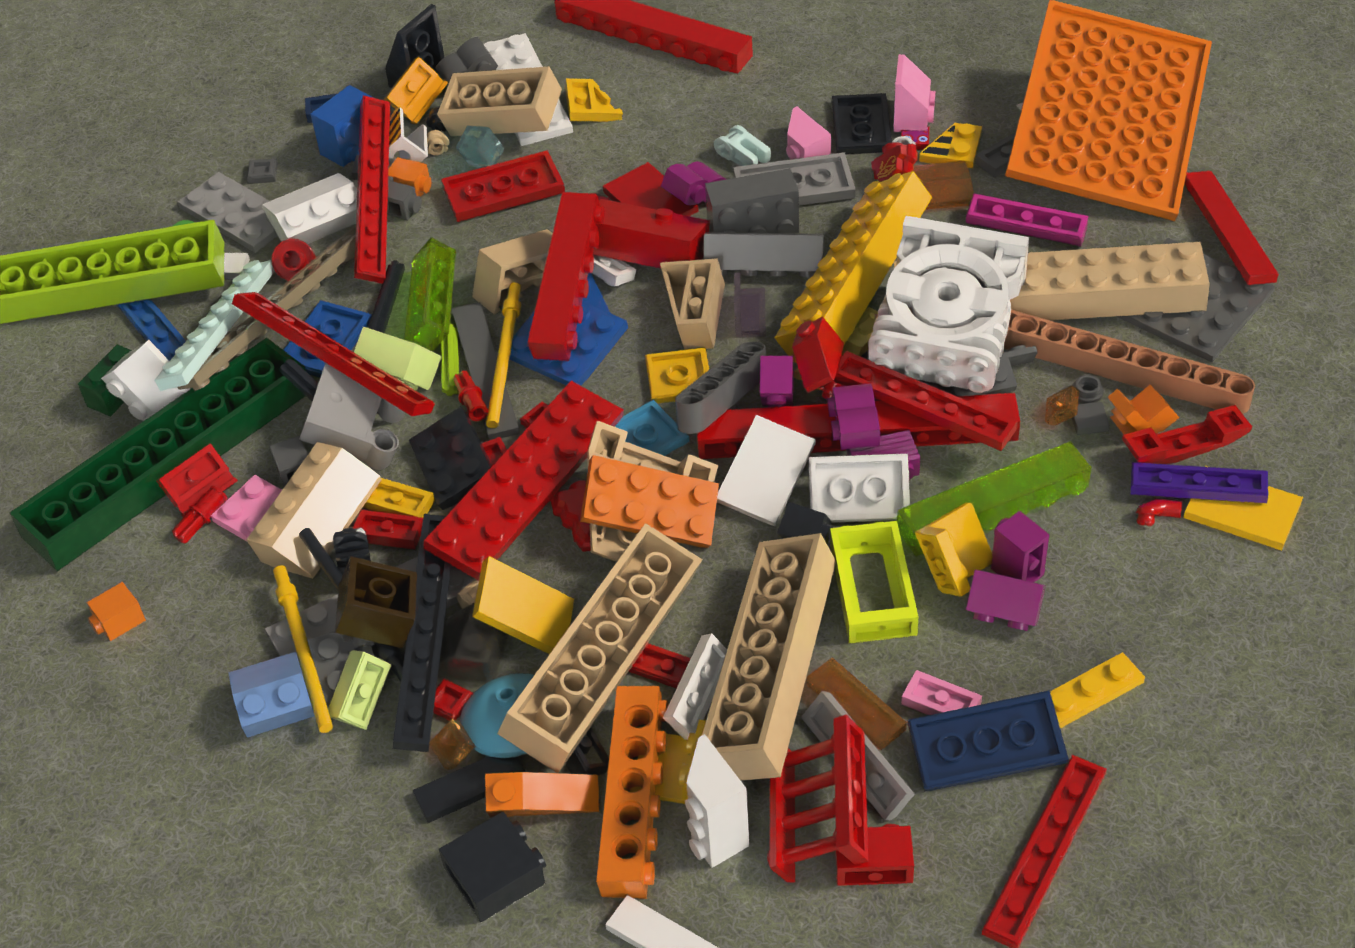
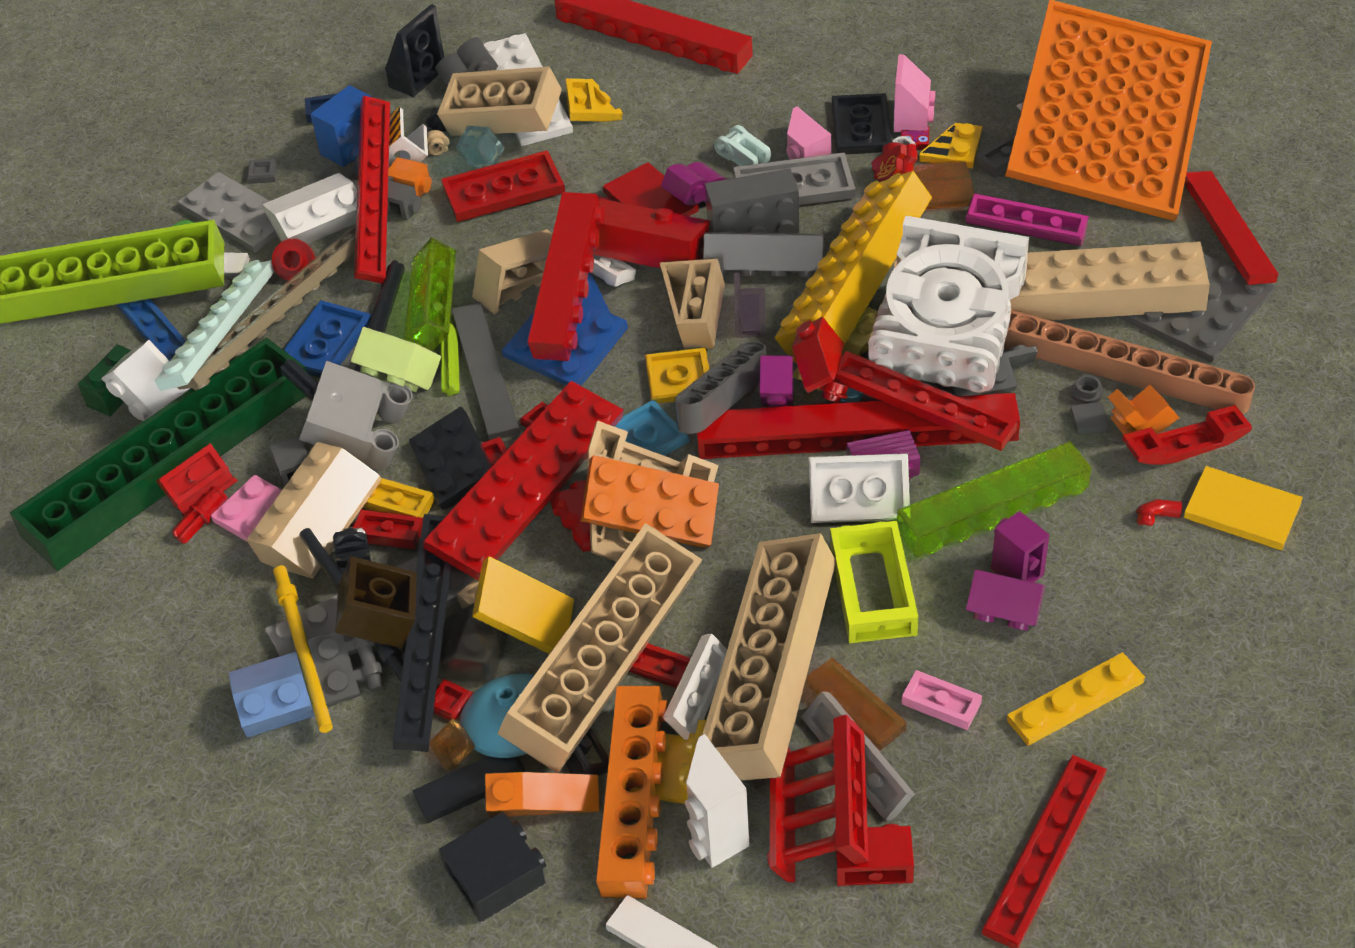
(115, 612): orange brick -> none
(334, 354): red tile -> none
(358, 689): yellowish green slope -> none
(416, 90): light orange plate -> none
(470, 396): red axle -> none
(511, 311): yellow bar -> none
(765, 470): white tile -> none
(804, 521): black brick -> none
(855, 416): magenta brick -> none
(955, 548): yellow bracket -> none
(987, 741): dark blue tile -> none
(1062, 406): clear orange tile -> none
(1199, 482): dark purple tile -> none

